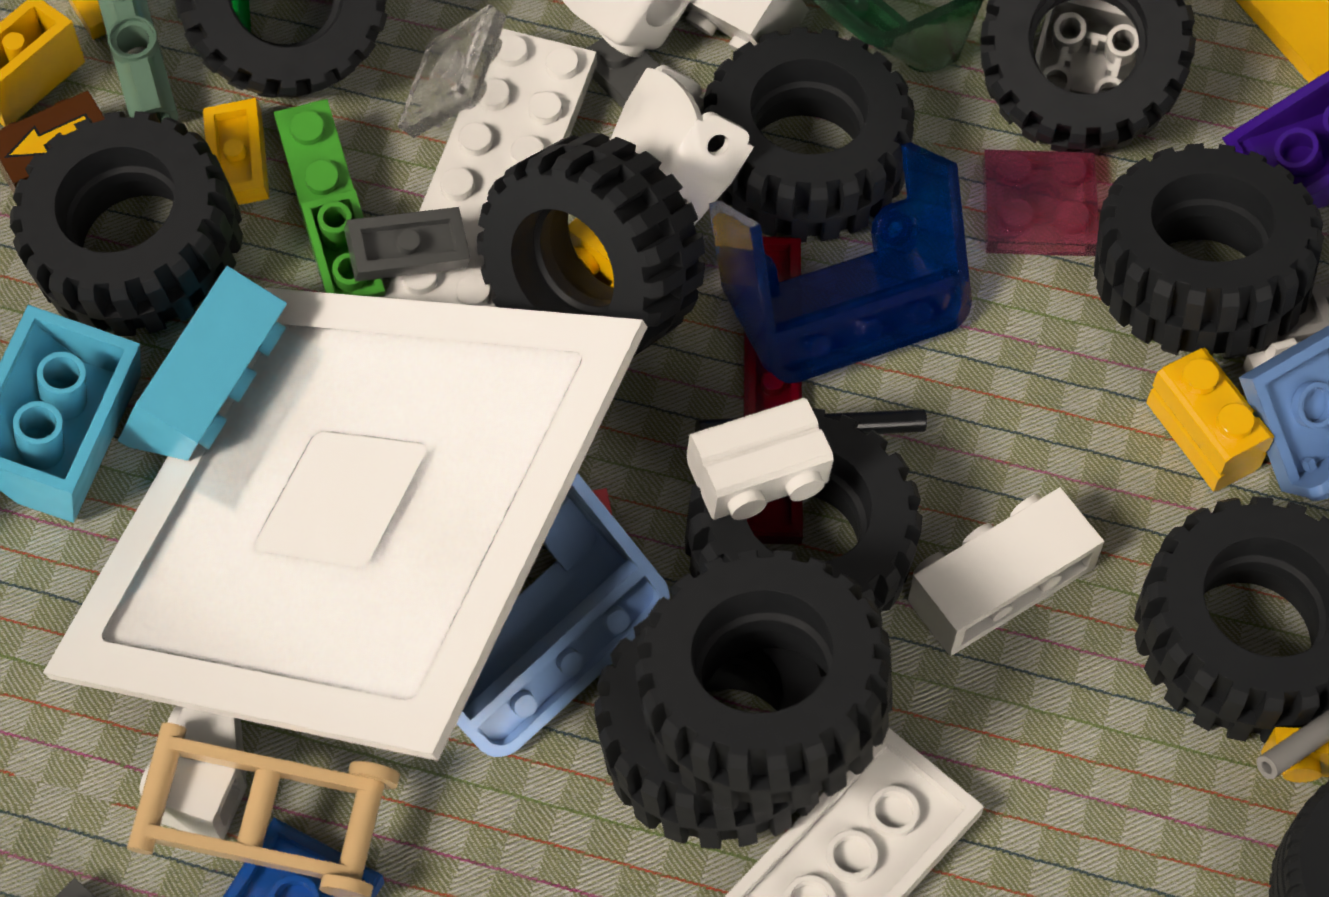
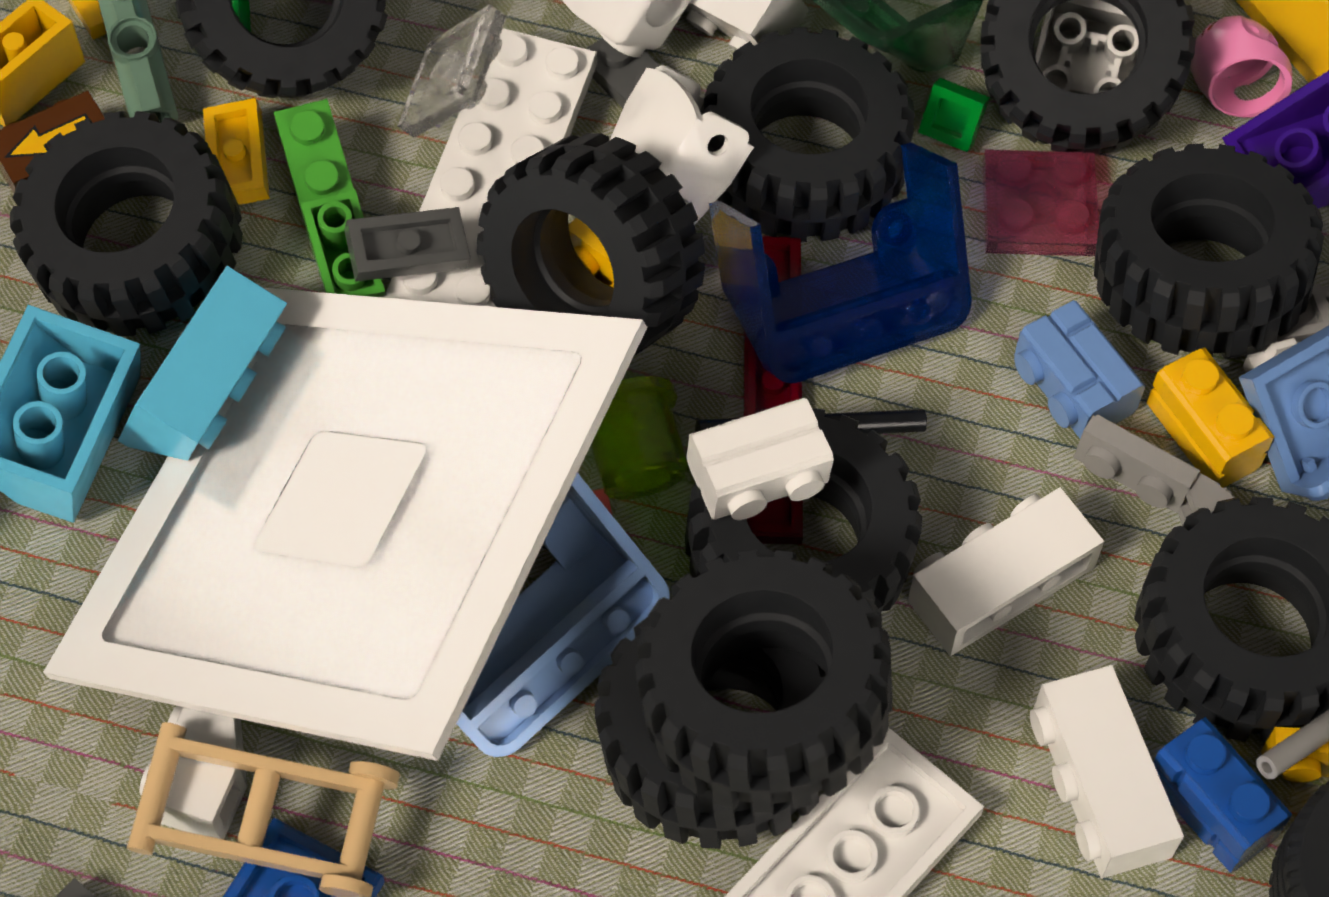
(639, 440): none -> clear neon green piece
(953, 114): none -> green tile
(1076, 369): none -> medium blue brick
(1105, 772): none -> white brick
(1145, 468): none -> light grey hinge
(1219, 795): none -> blue brick
(1245, 53): none -> bright pink helmet

